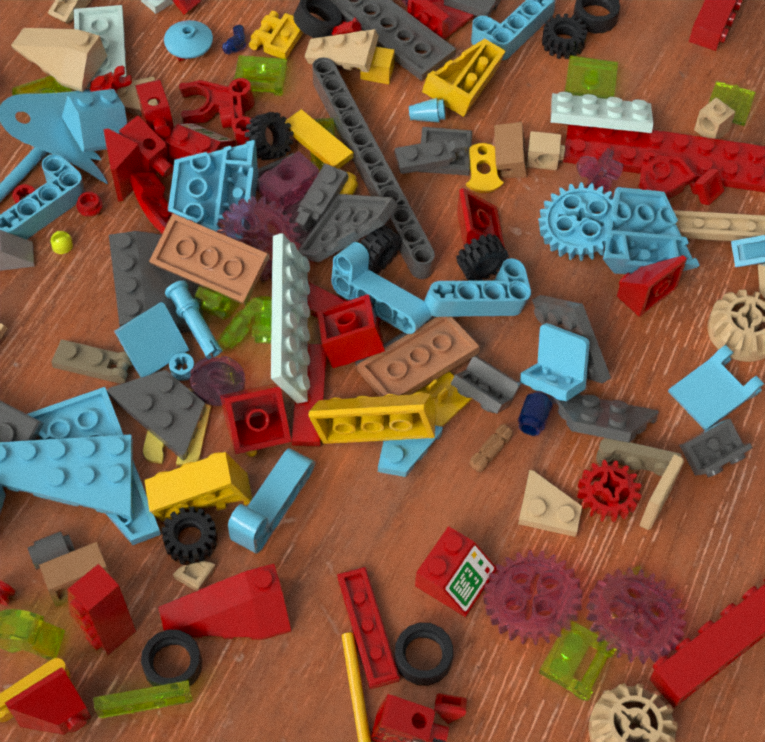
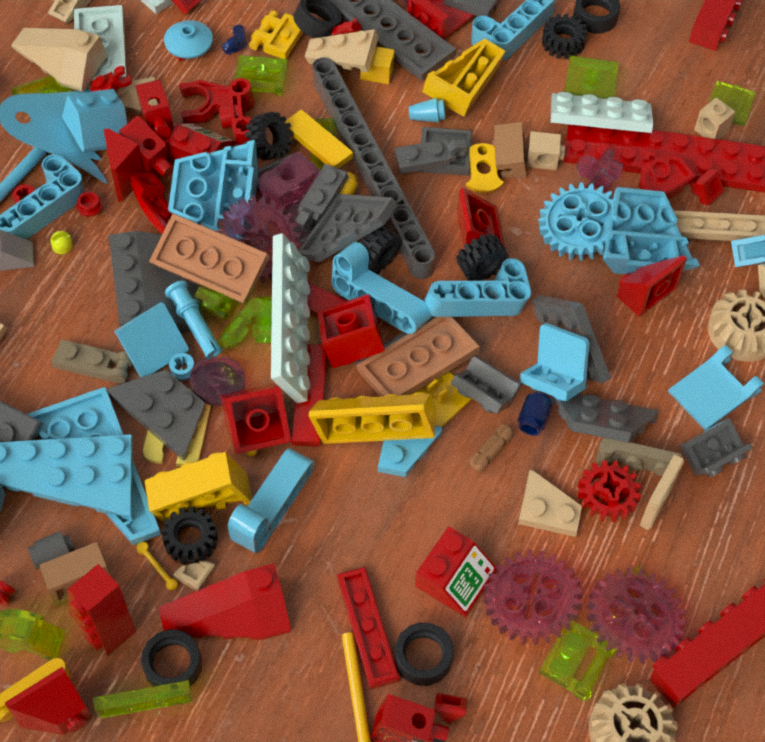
(143, 549): none -> yellow hinge

